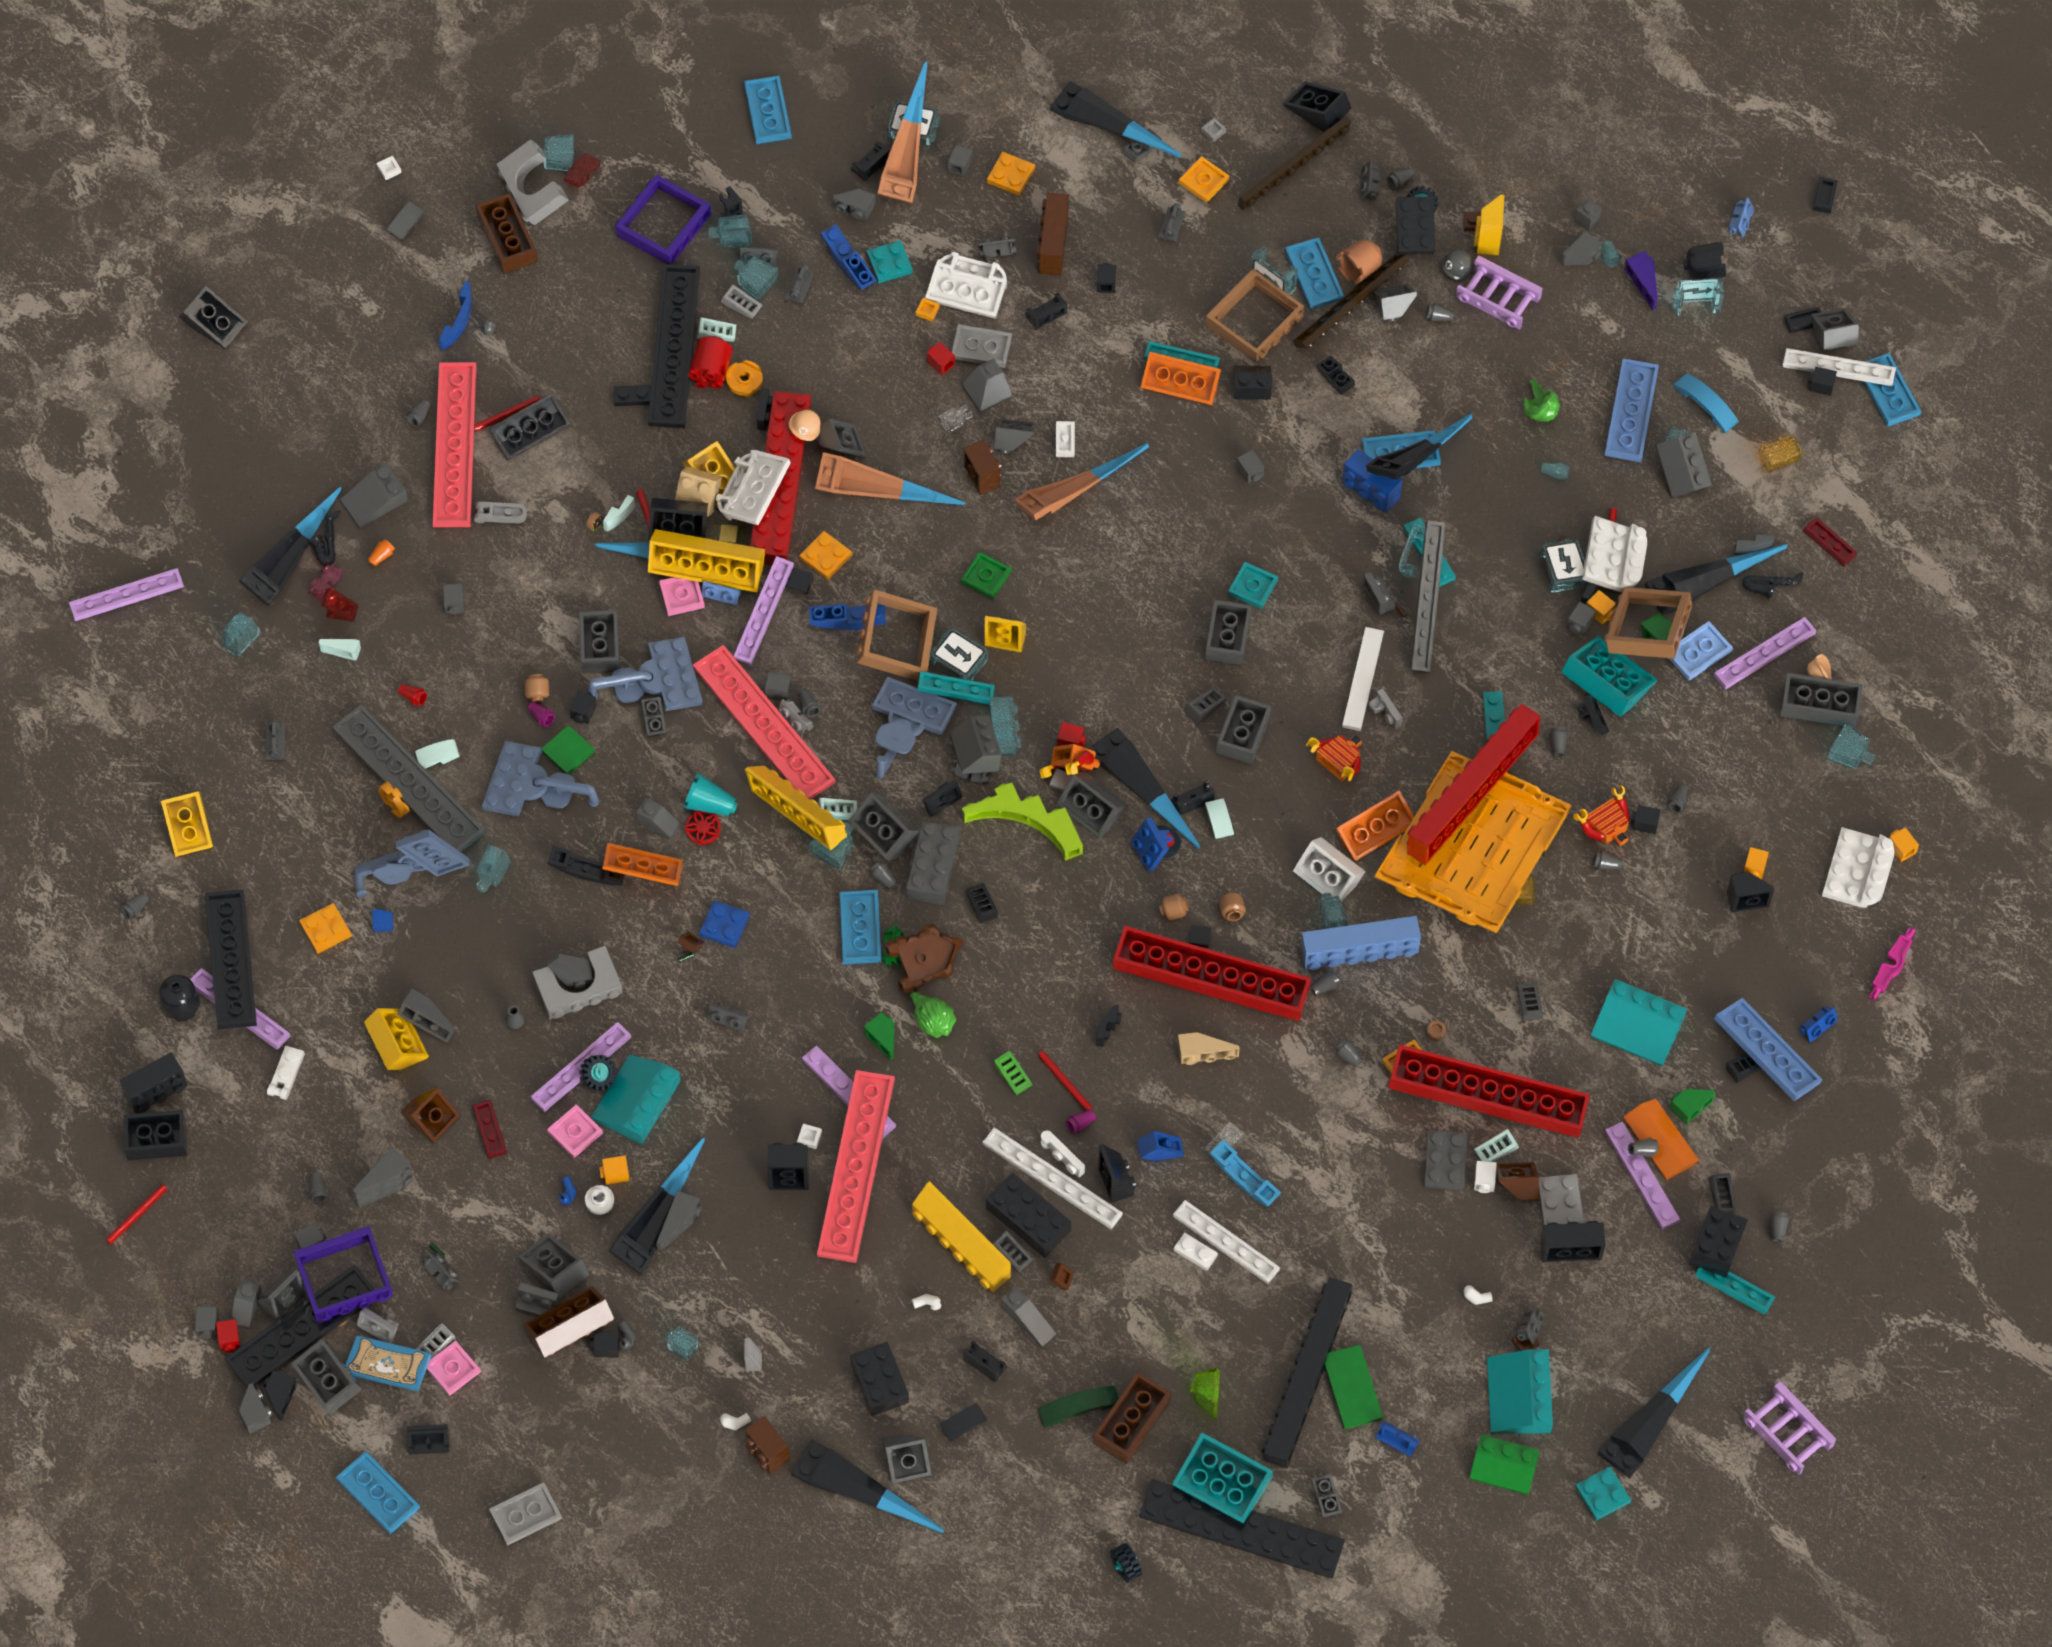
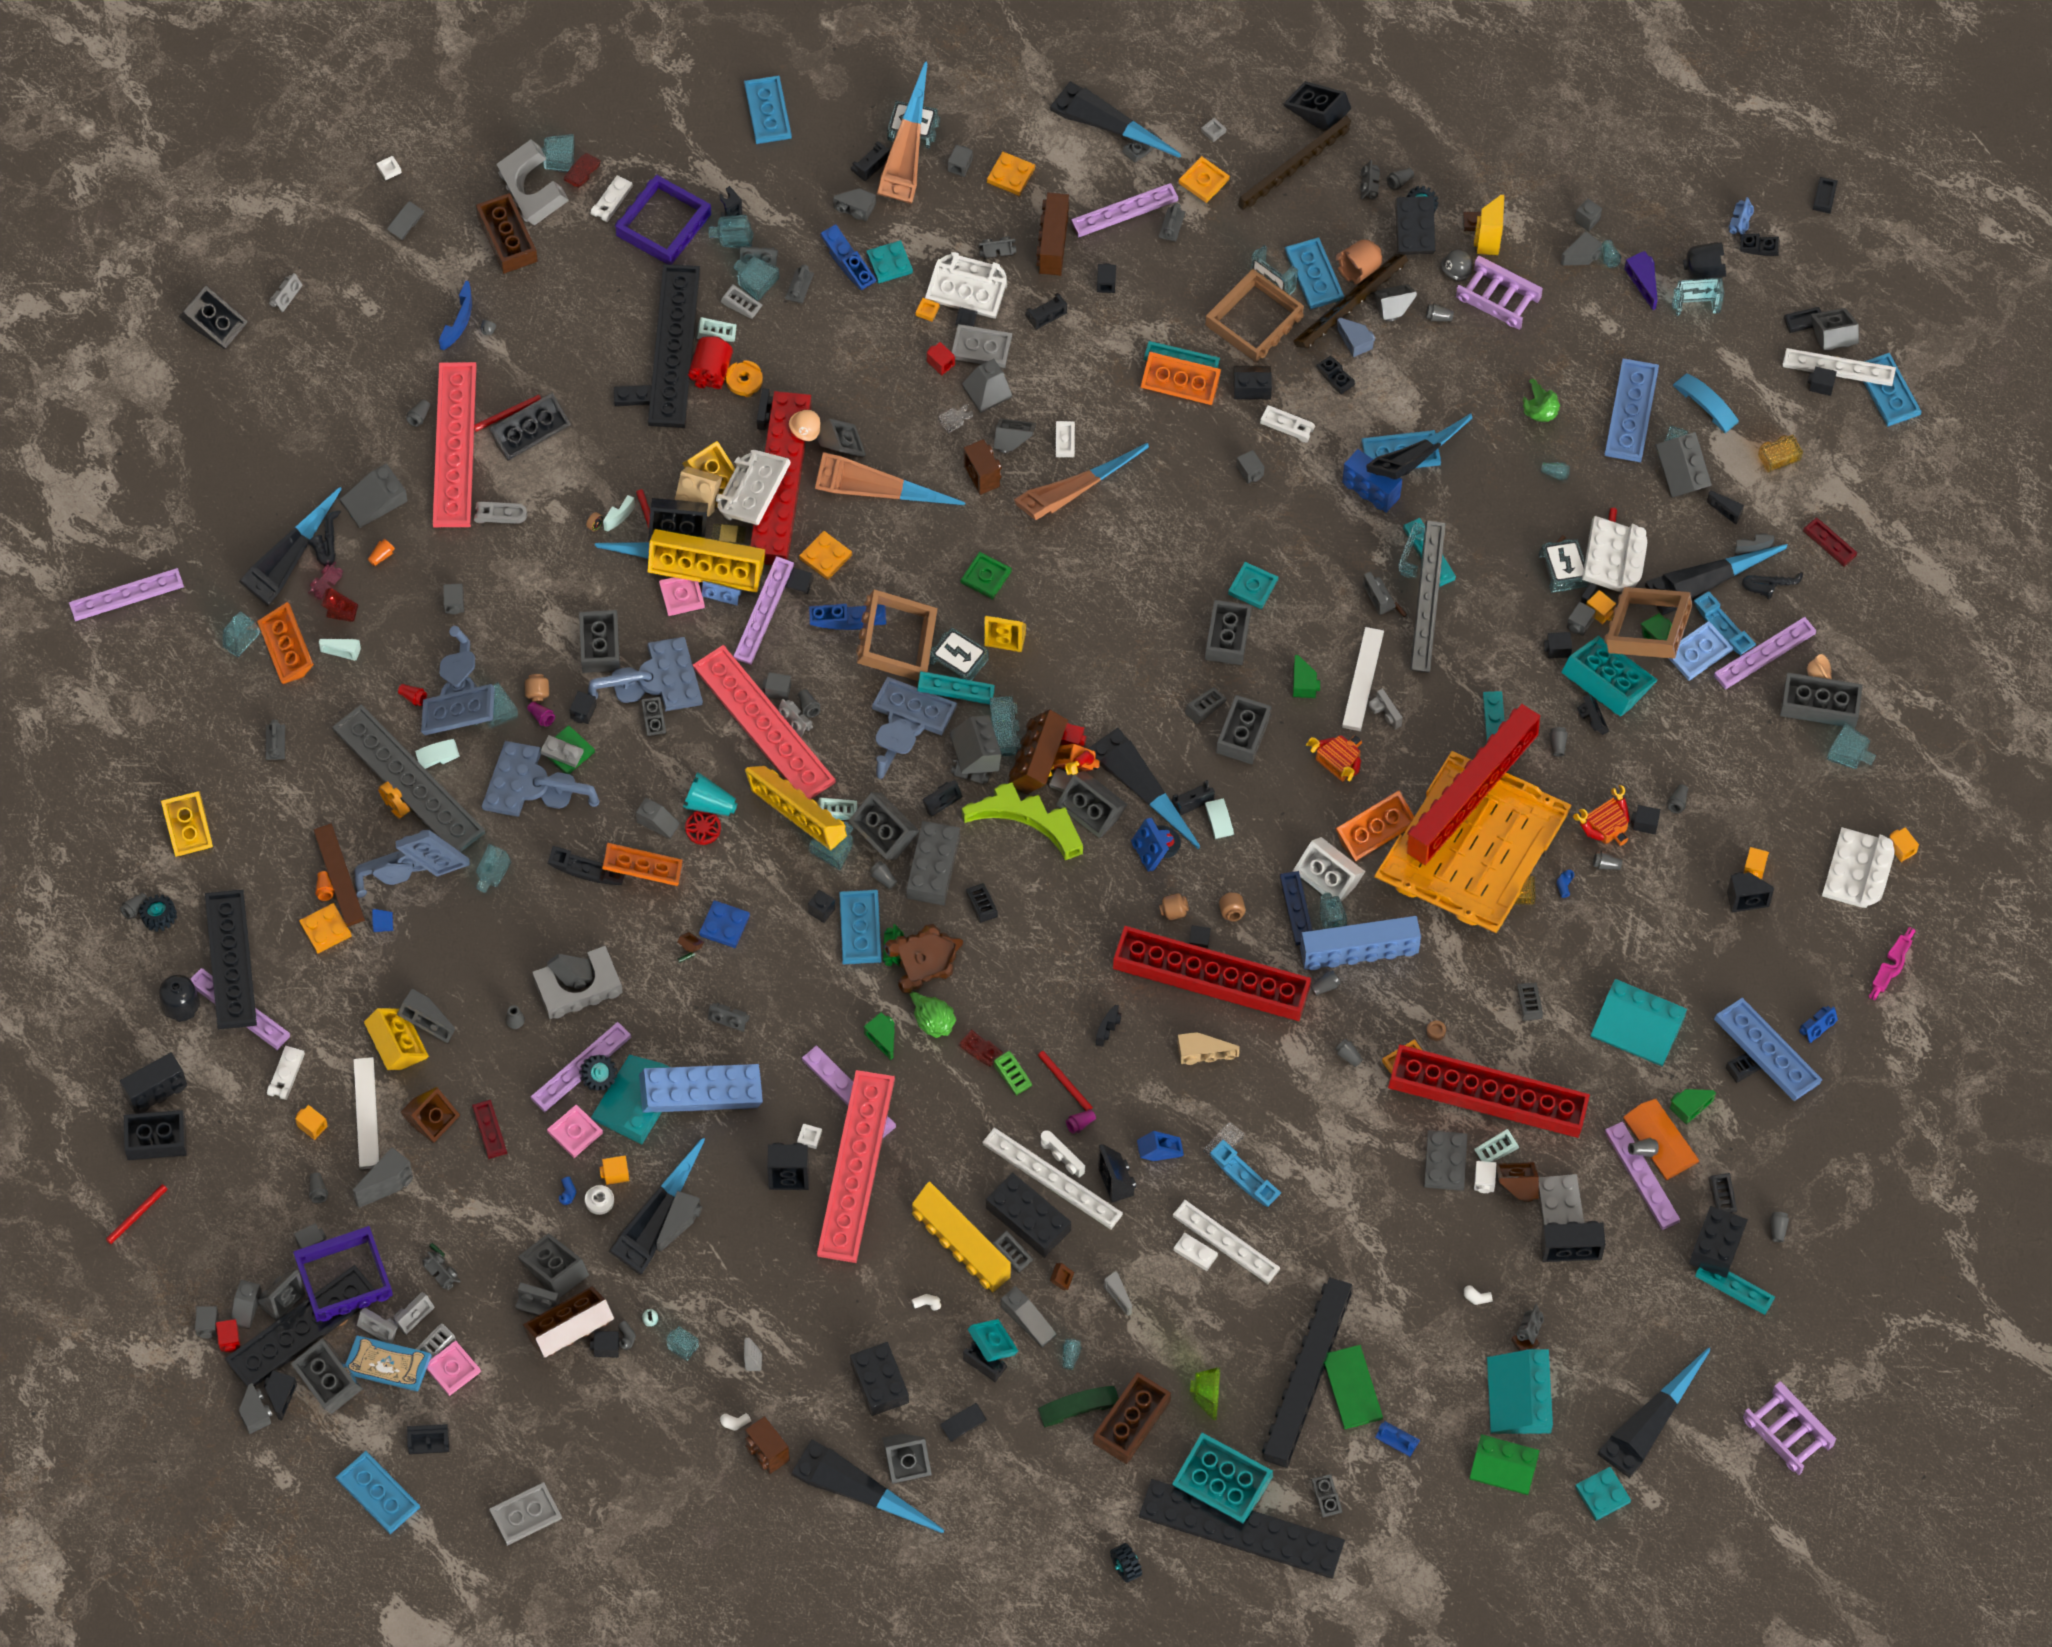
(158, 913): none -> black wheel
(285, 644): none -> orange slope
(289, 289): none -> light grey hinge
(311, 1122): none -> light orange brick
(324, 887): none -> orange cone
(339, 875): none -> reddish brown tile
(366, 1112): none -> white tile
(413, 1313): none -> light grey hinge
(460, 699): none -> sand blue plate
(503, 710): none -> clear light blue torso
(561, 751): none -> light grey hinge
(612, 198): none -> white plate
(654, 1316): none -> light aqua hinge
(700, 1088): none -> medium blue brick
(821, 906): none -> black brick
(966, 317): none -> black tile
(980, 1049): none -> clear red slope
(993, 1340): none -> teal plate
(1037, 751): none -> reddish brown brick
(1071, 1351): none -> clear light blue cone
(1115, 1288): none -> light grey slope
(1124, 210): none -> lavender plate
(1287, 423): none -> white plate
(1295, 904): none -> dark blue plate
(1304, 679): none -> green slope
(1355, 336): none -> sand blue slope
(1558, 645): none -> black brick
(1563, 882): none -> blue arm
(1711, 612): none -> dark azure slope
(1729, 508): none -> black slope
(1759, 245): none -> black slope

